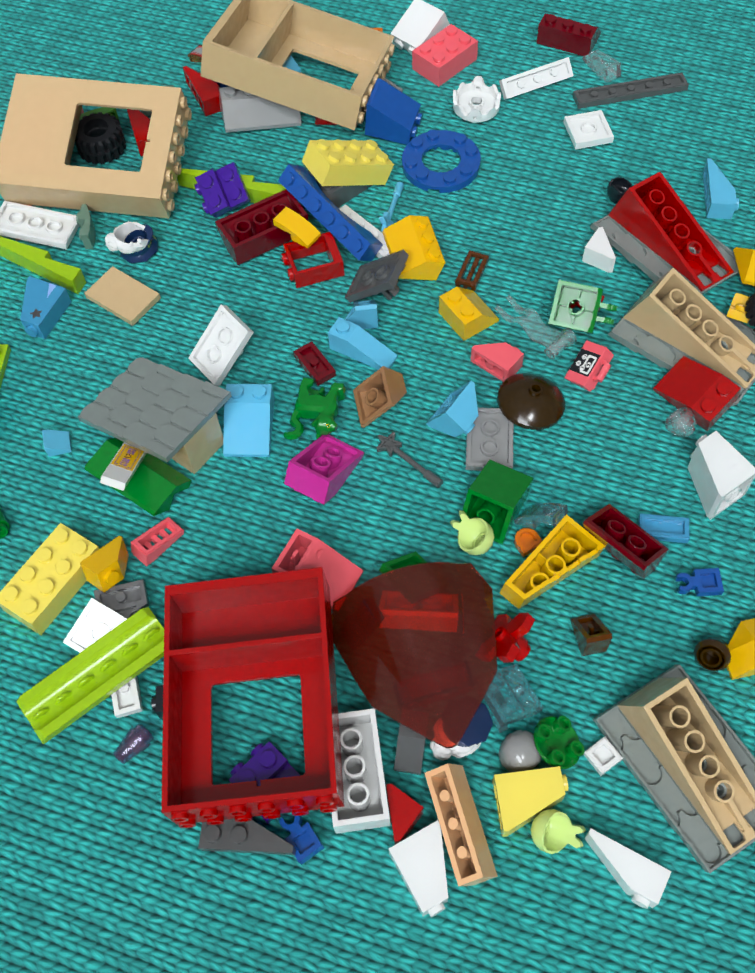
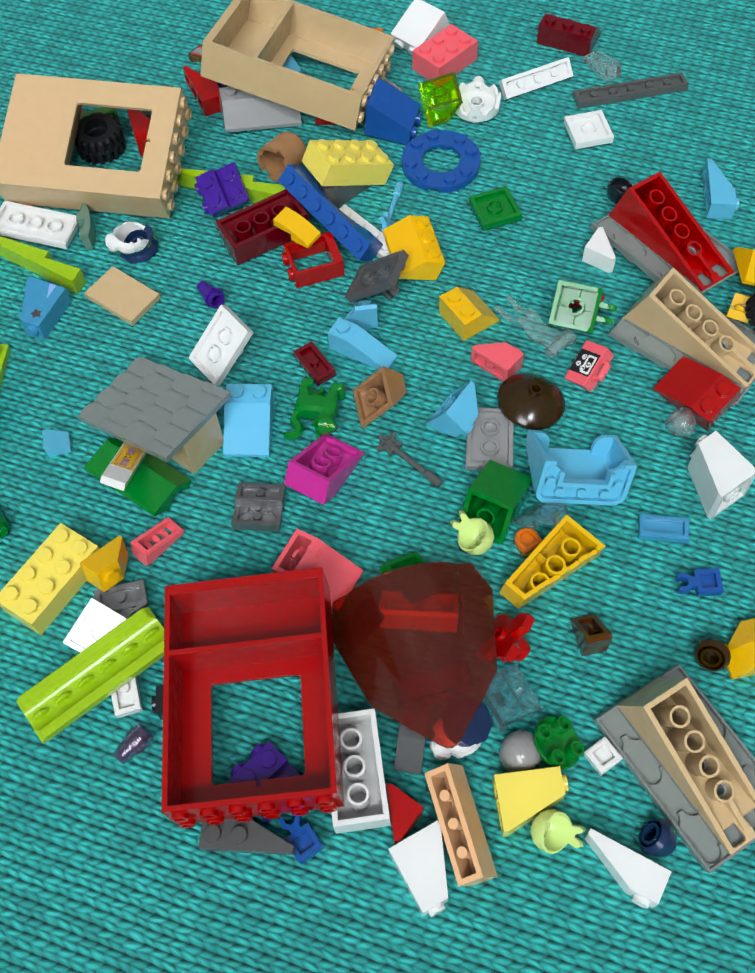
(211, 294): none -> dark purple cone
(258, 507): none -> flat silver slope
(279, 152): none -> medium nougat cylinder
(440, 98): none -> clear neon green slope
(467, 282): reddish brown tile -> none
(495, 208): none -> green plate
(580, 475): none -> medium azure windscreen
(626, 540): dark red slope -> none
(657, 838): none -> dark blue cone

